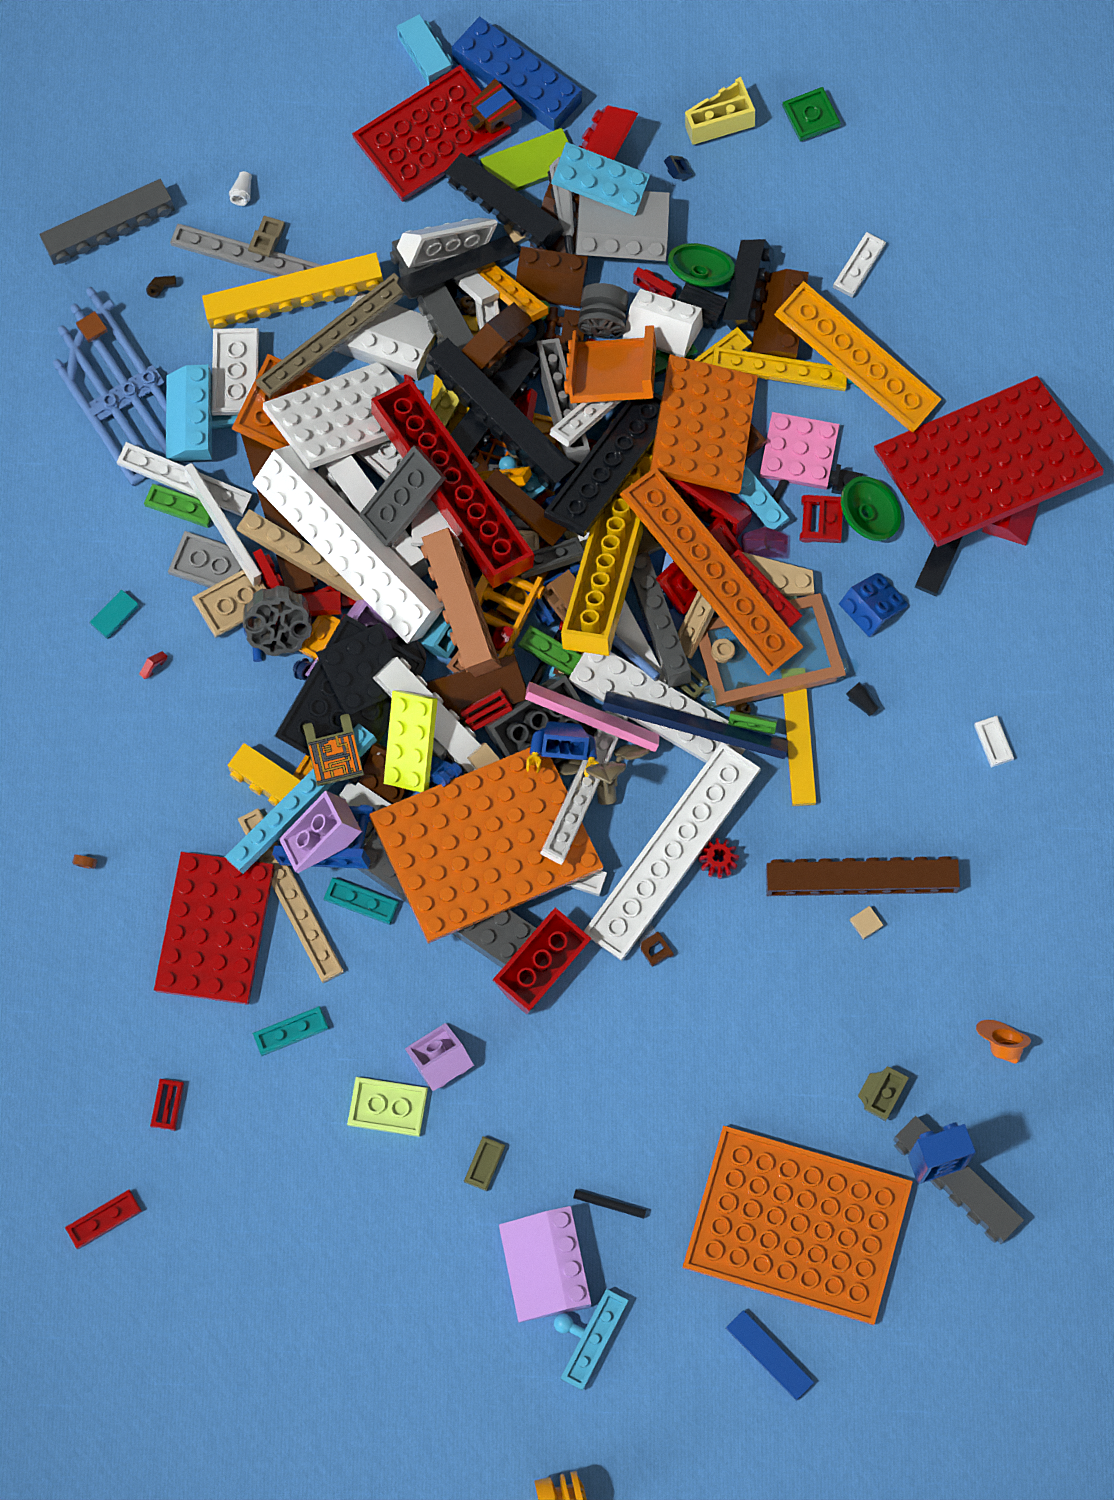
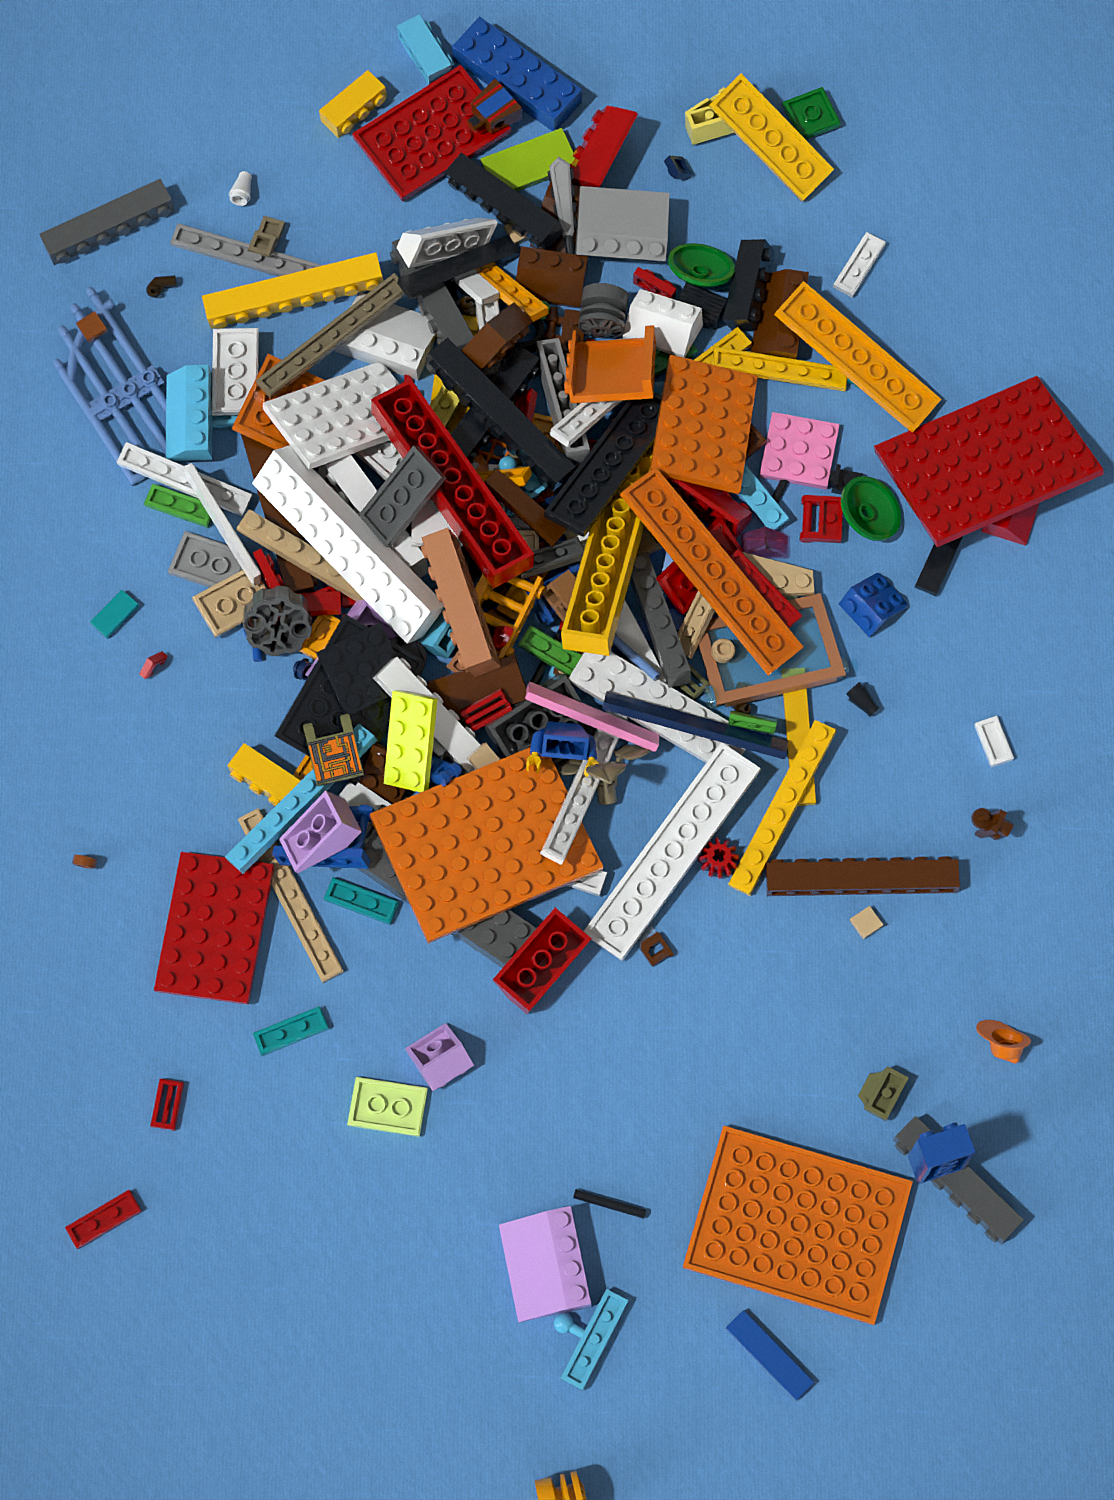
(353, 104): none -> yellow brick
(484, 1163): olive tile -> none
(600, 178): medium azure plate -> none
(771, 137): none -> yellow plate
(782, 808): none -> yellow plate
(991, 824): none -> reddish brown hips

